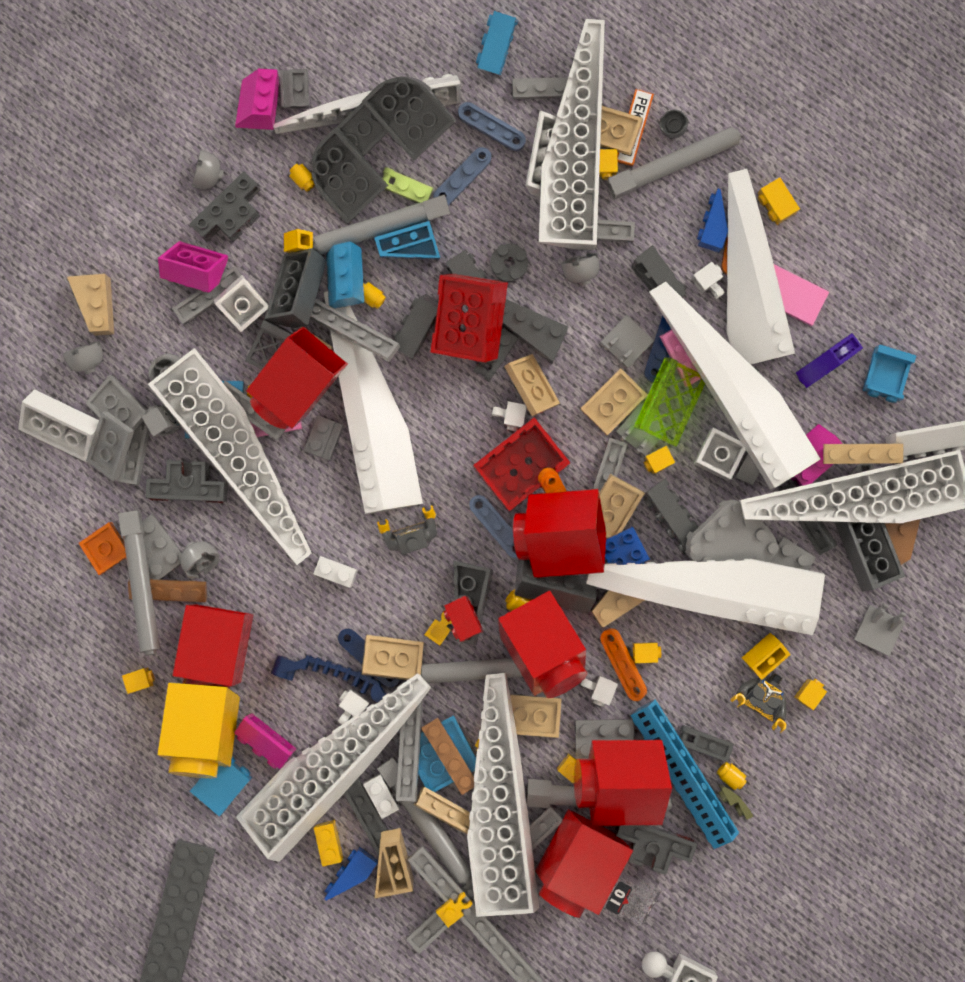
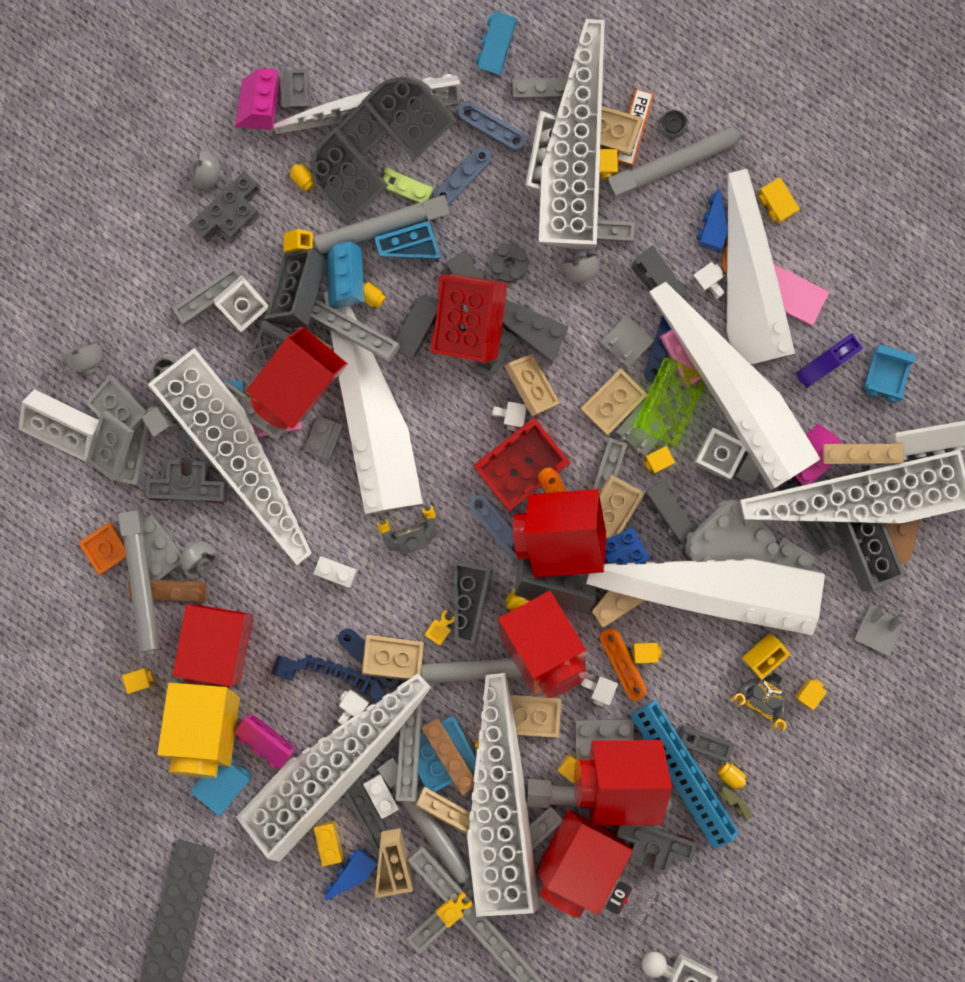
(95, 301): tan wedge -> none
(192, 266): dark pink slope -> none
(463, 619): red brick -> none

